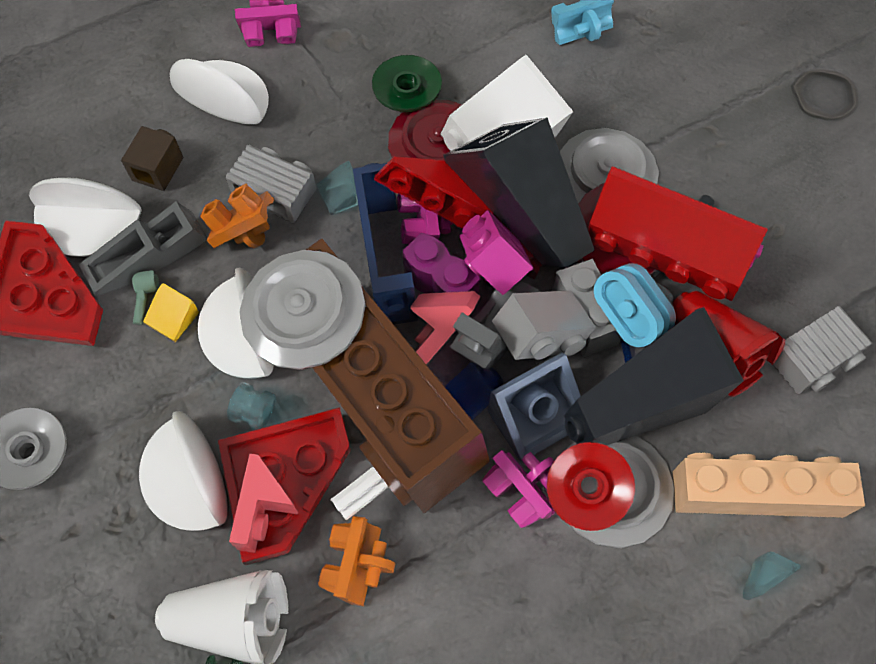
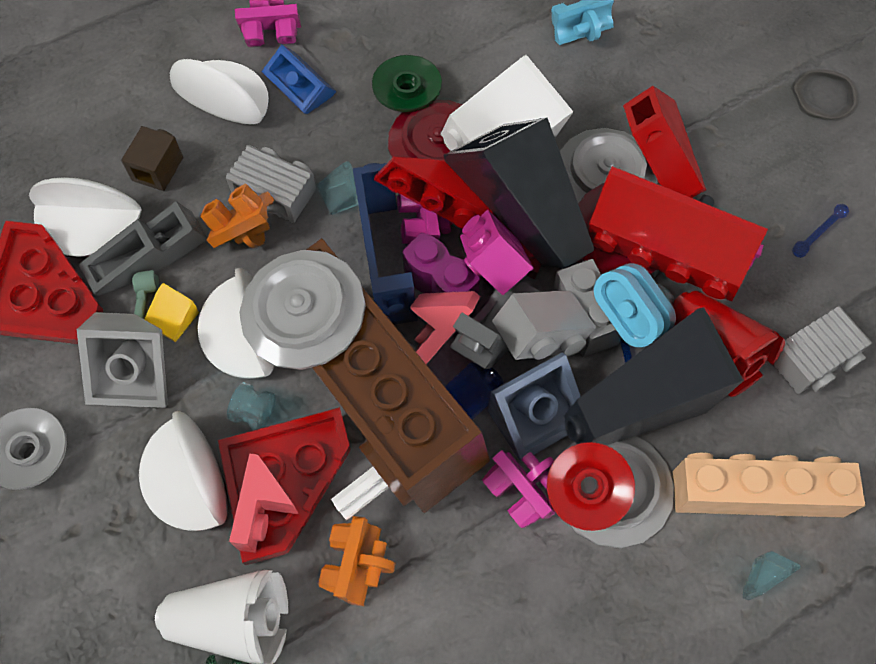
(122, 361): none -> light grey slope
(297, 80): none -> blue slope
(664, 141): none -> red slope
(801, 248): none -> clear blue hinge

